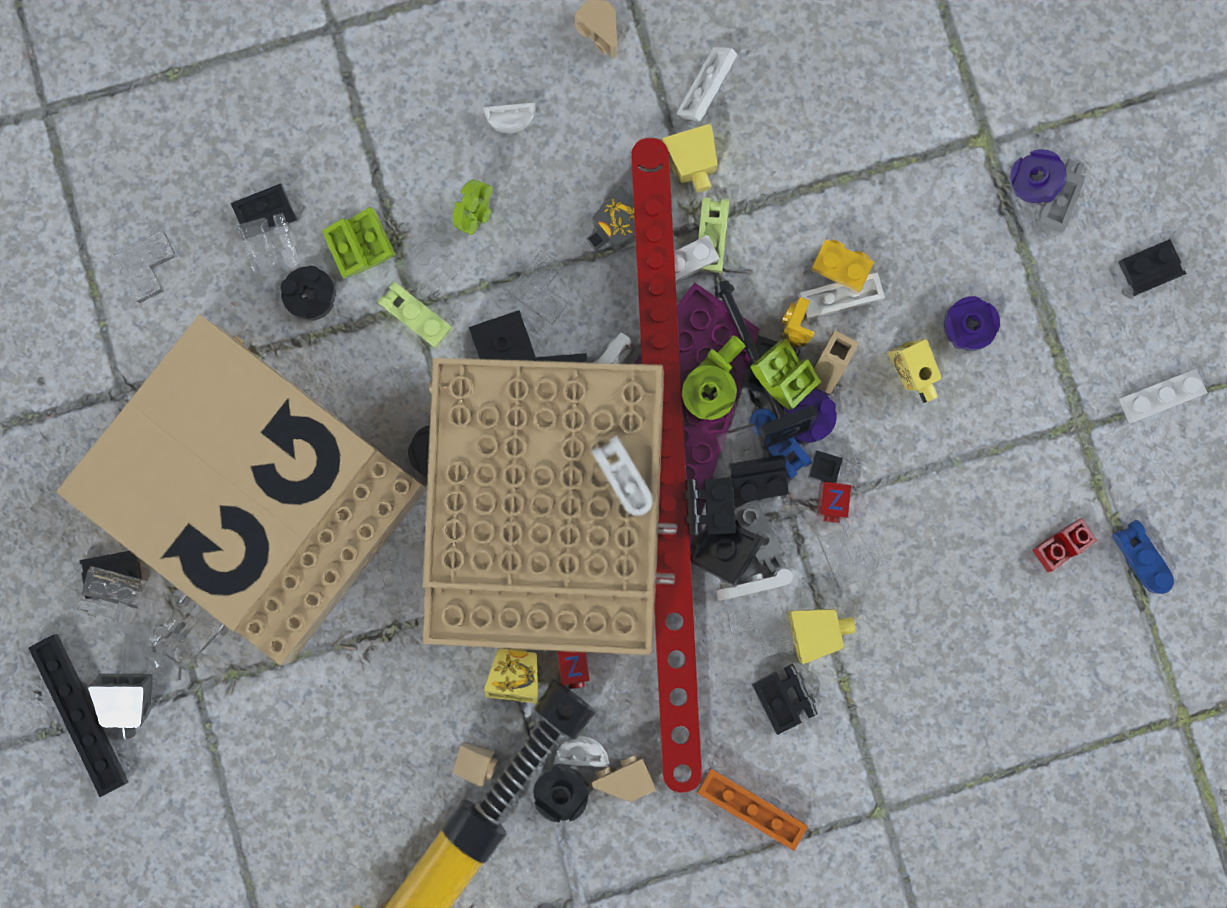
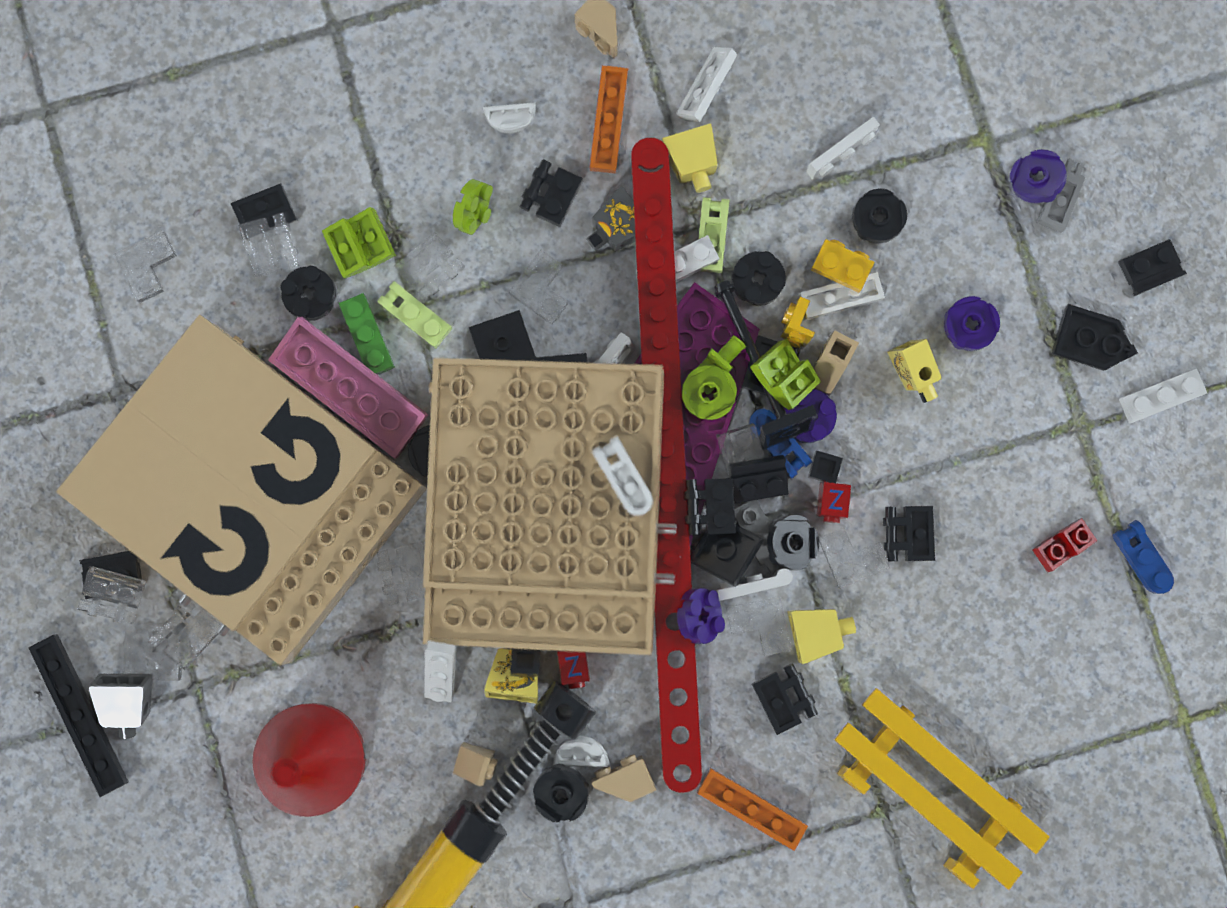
(309, 759): none -> red cone
(348, 387): none -> bright pink plate
(366, 334): none -> bright green plate
(439, 671): none -> white plate
(525, 662): none -> black plate
(559, 196): none -> black plate
(608, 119): none -> orange plate
(704, 603): none -> dark purple plate
(765, 264): none -> black plate
(778, 542): none -> plate
(843, 149): none -> white plate
(868, 227): none -> black plate
(918, 533): none -> black plate
(976, 847): none -> yellow fence
(1091, 339): none -> black tile

